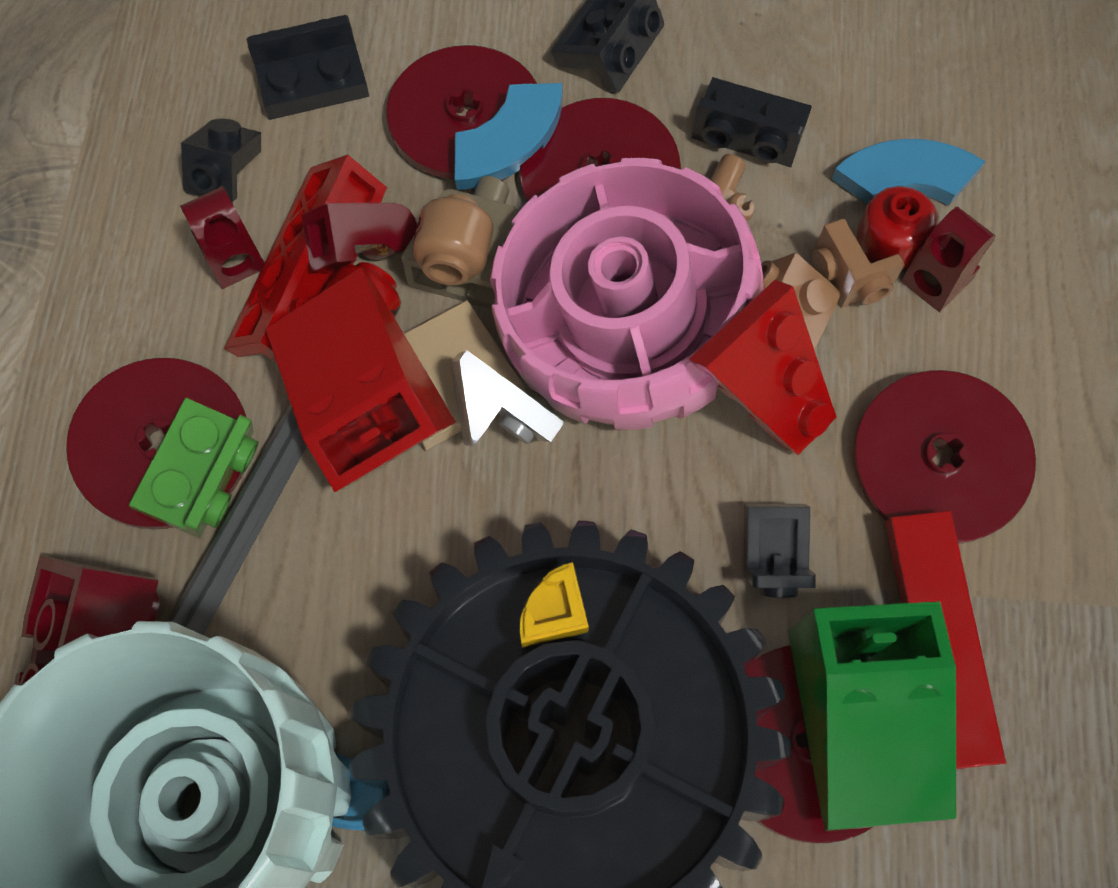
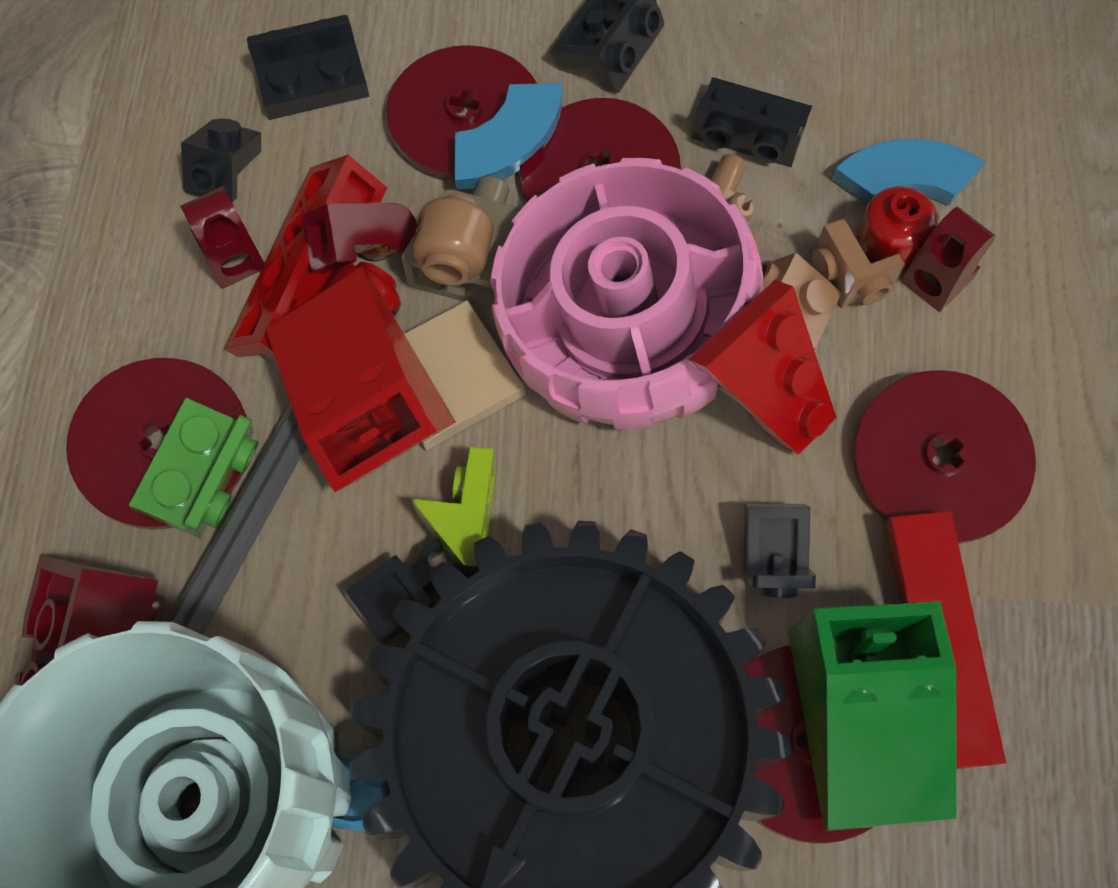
(390, 583): none -> black plate
(463, 523): none -> lime slope
(485, 393): slope -> none
(554, 609): yellow tile -> none

